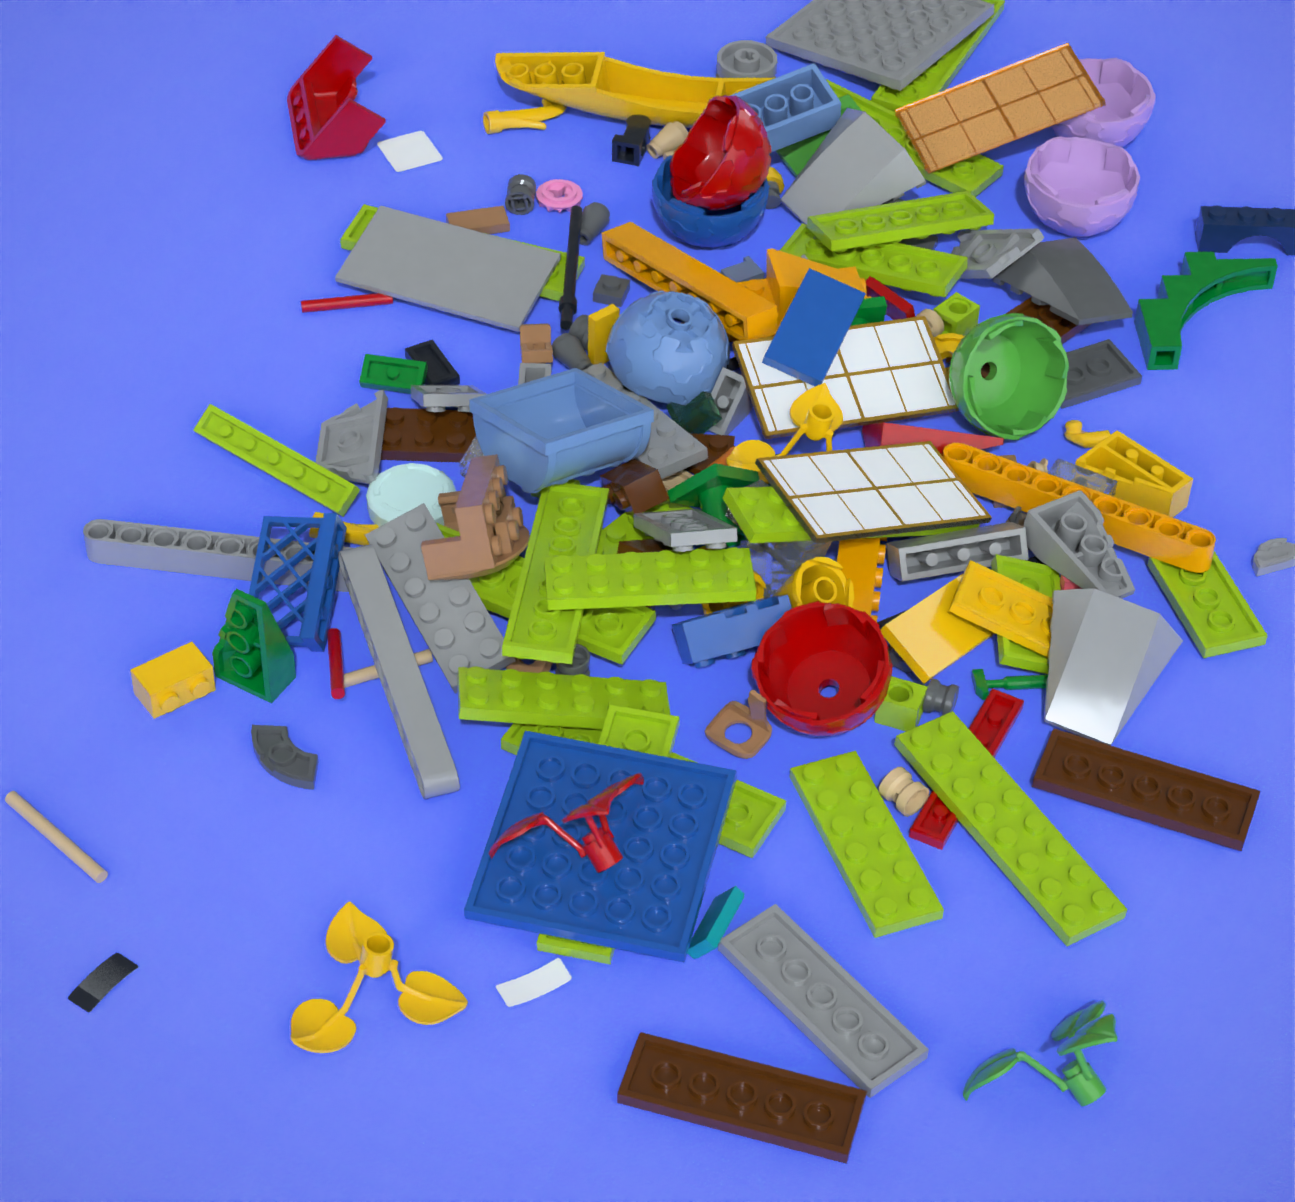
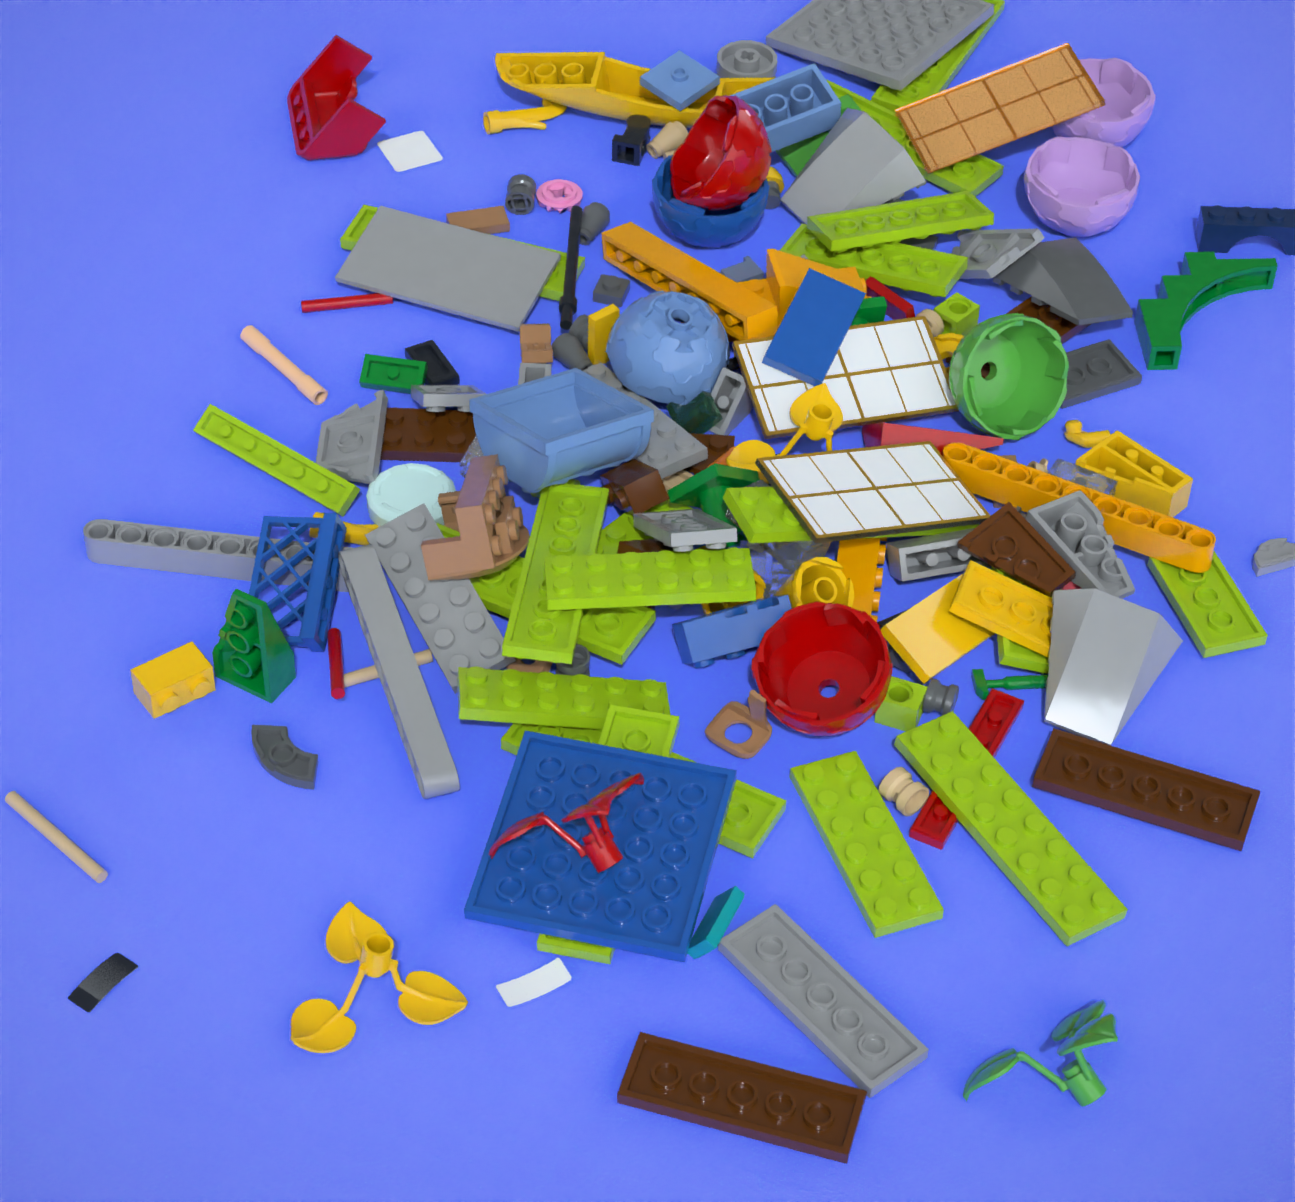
(305, 383): none -> light nougat piece
(679, 80): none -> medium blue plate
(1018, 550): none -> reddish brown wing

